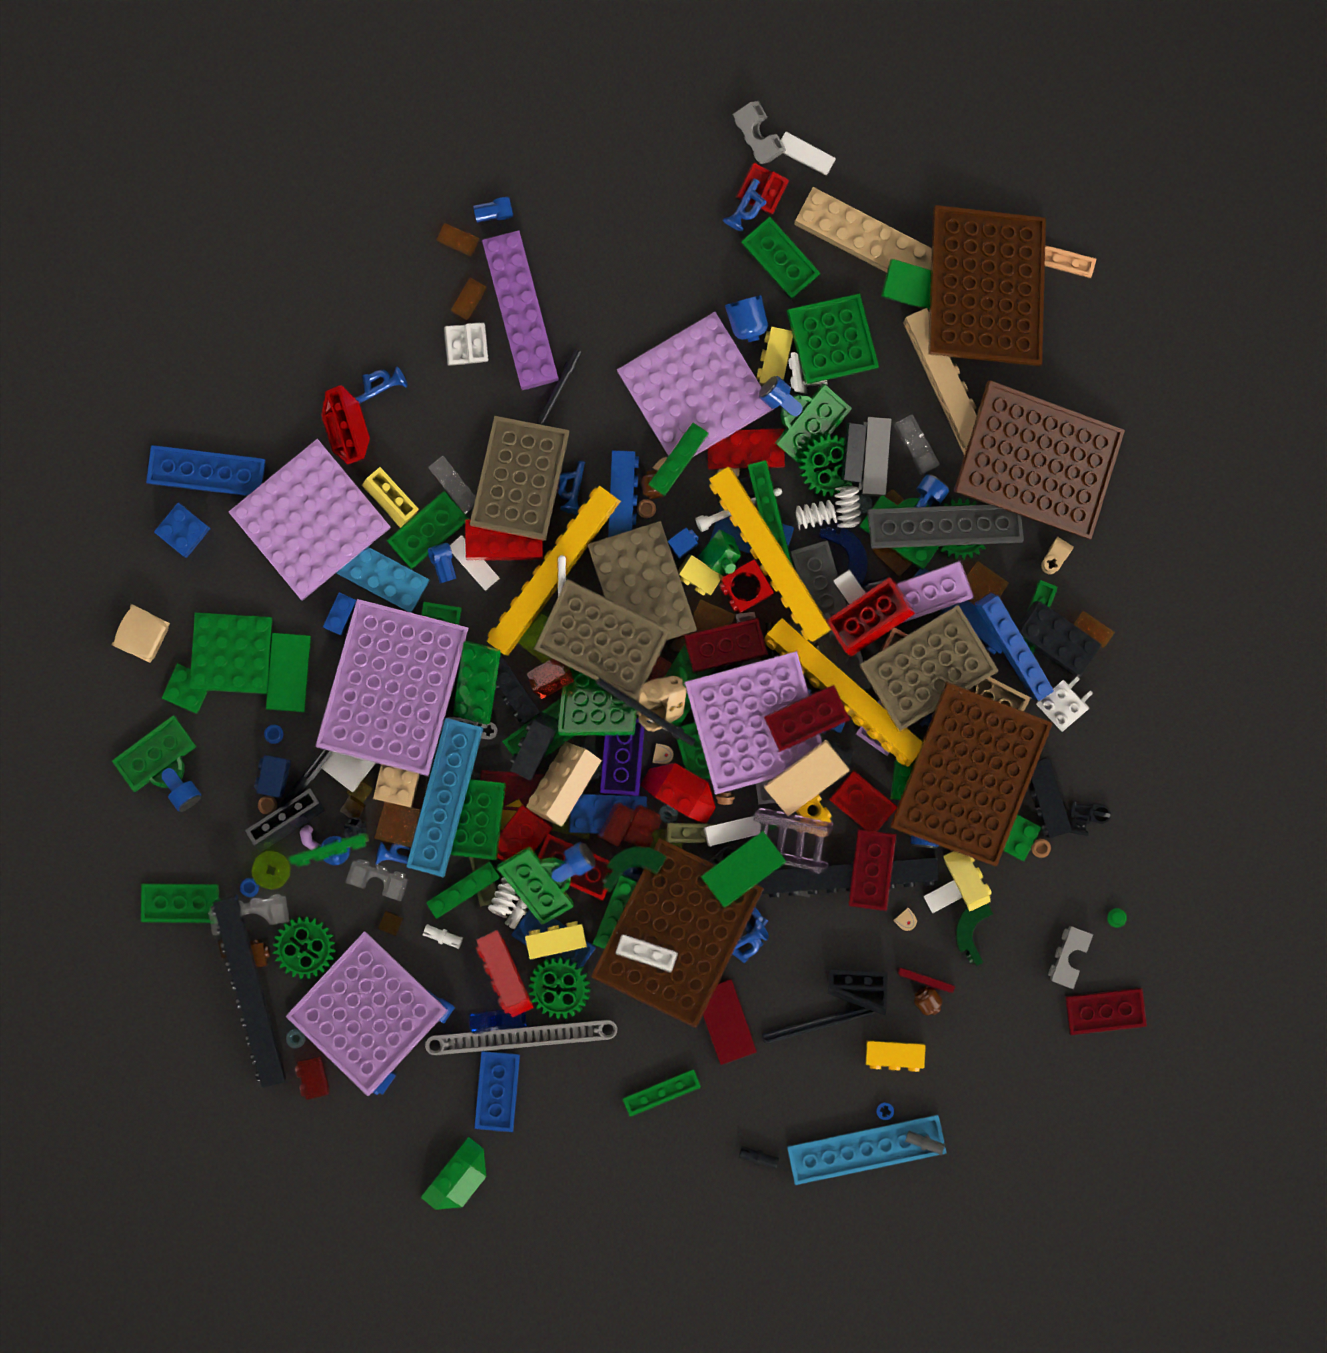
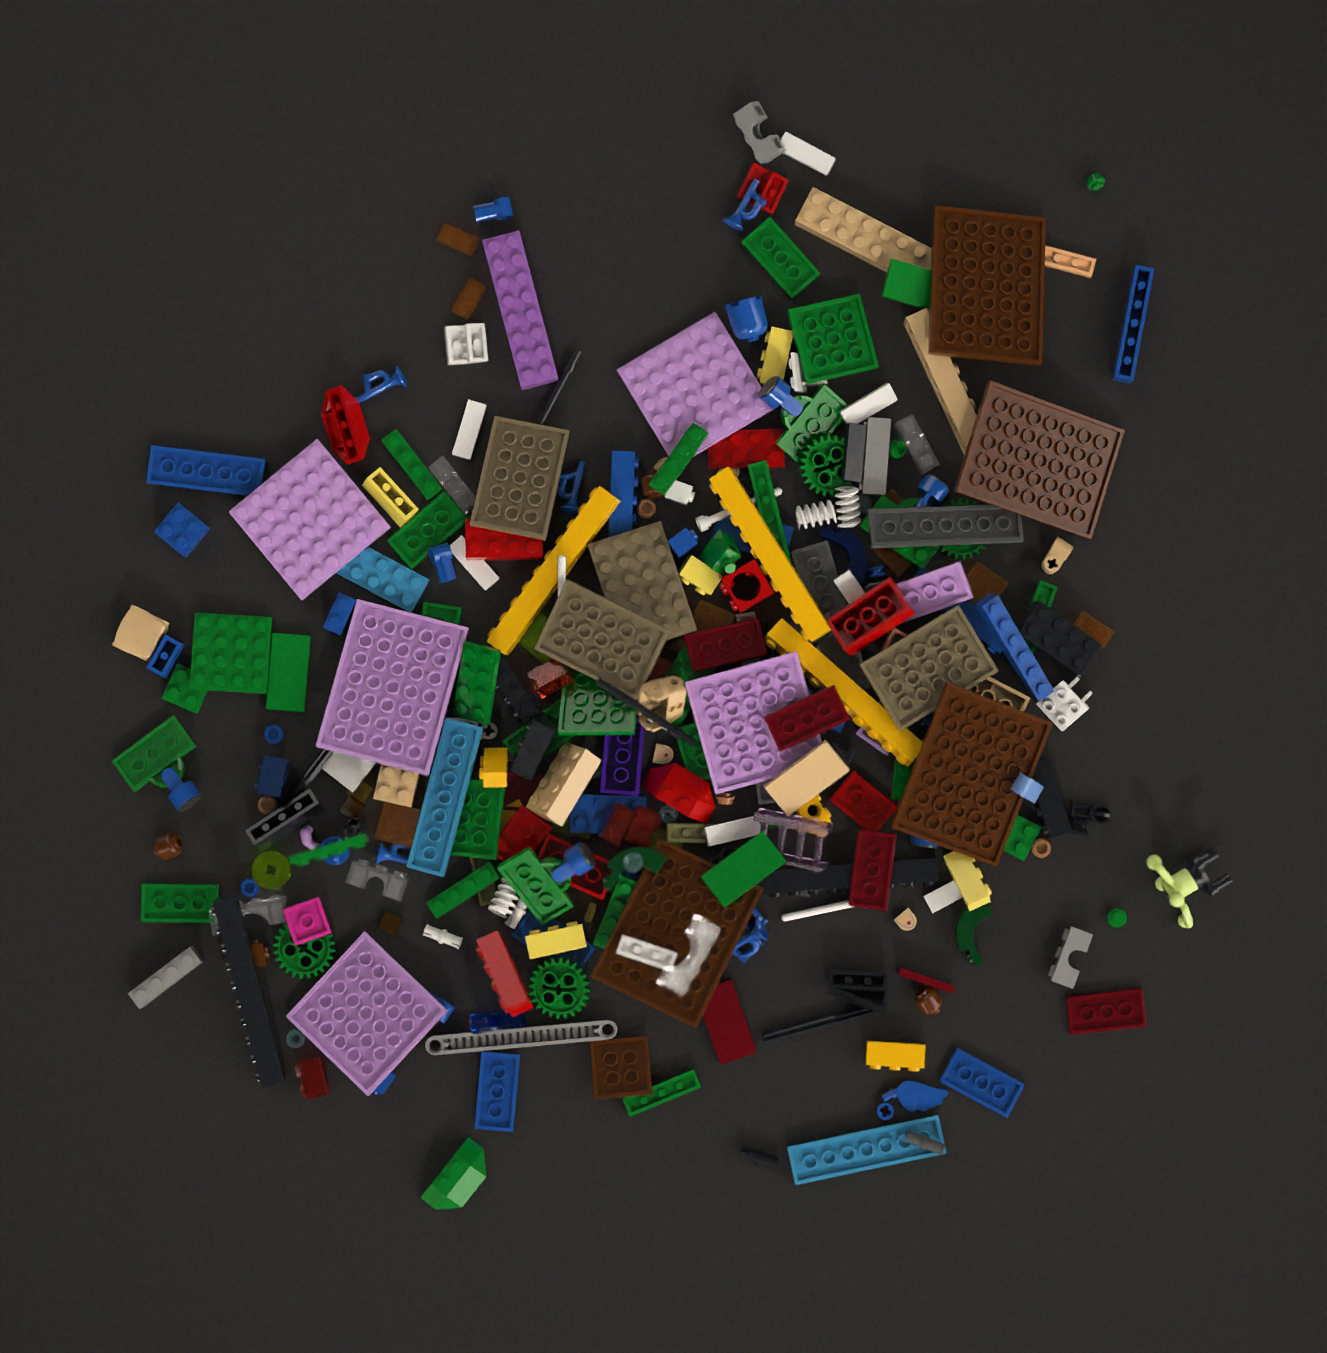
(165, 656): none -> blue brick
(166, 977): none -> light grey brick
(168, 846): none -> reddish brown head
(306, 921): none -> dark pink plate
(412, 464): none -> green plate
(469, 429): none -> white tile
(494, 767): none -> yellow brick
(590, 912): none -> clear yellow tile
(621, 1067): none -> reddish brown plate
(633, 862): none -> clear light blue plate
(680, 493): none -> white brick
(701, 935): none -> clear arch
(815, 911): none -> white piece
(869, 404): none -> white tile
(876, 571): none -> blue bush
(897, 448): none -> green plate
(916, 1095): none -> blue animal
(981, 1082): none -> blue tile
(1027, 788): none -> medium blue panel
(1095, 181): none -> green plate
(1133, 324): none -> blue brick
(1188, 881): none -> wheel

